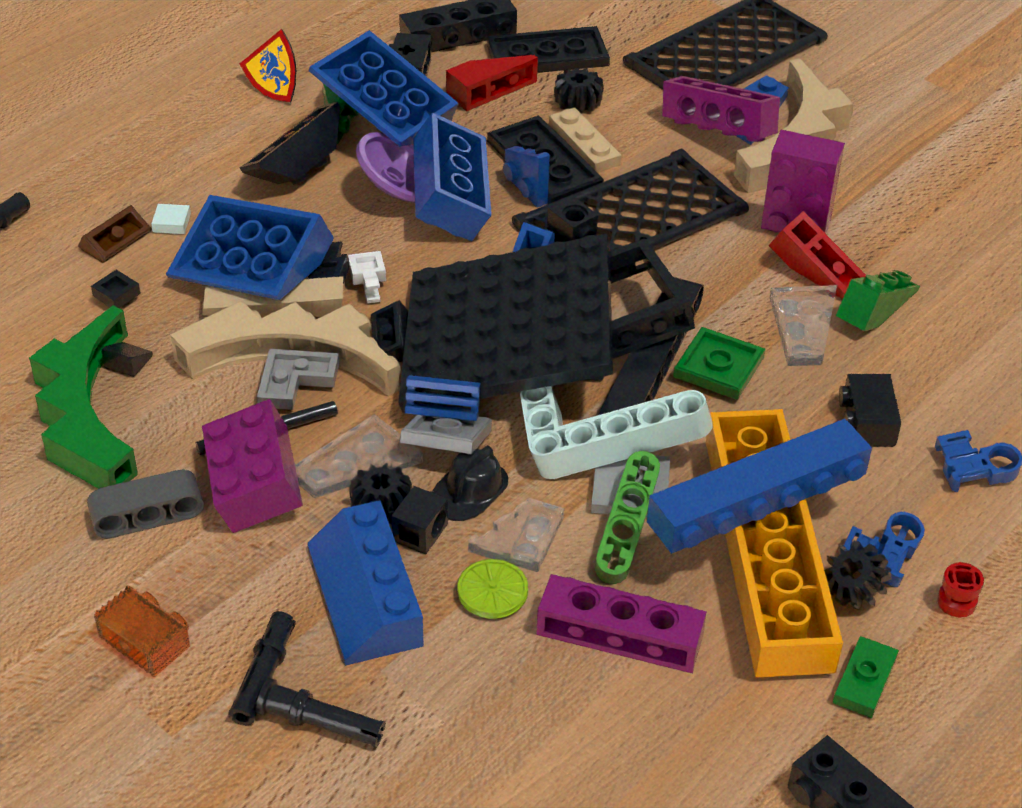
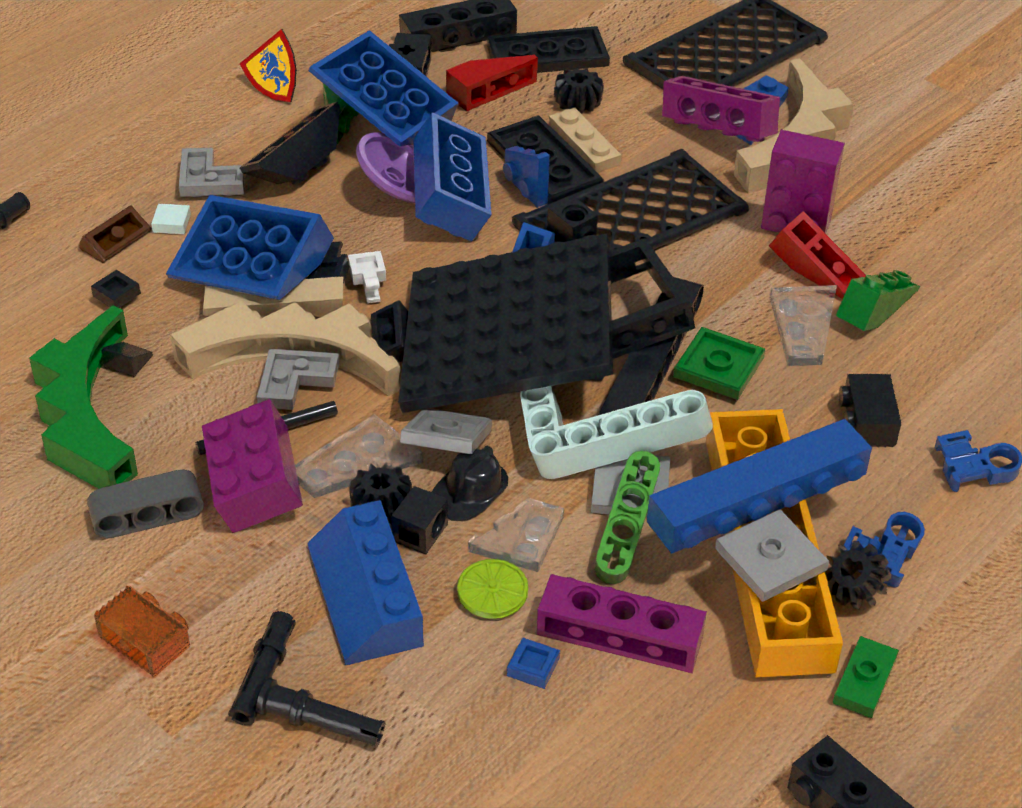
(202, 178): none -> light grey plate
(440, 410): blue tile -> none
(533, 663): none -> blue tile
(771, 555): none -> light grey plate
(960, 589): red wheel -> none

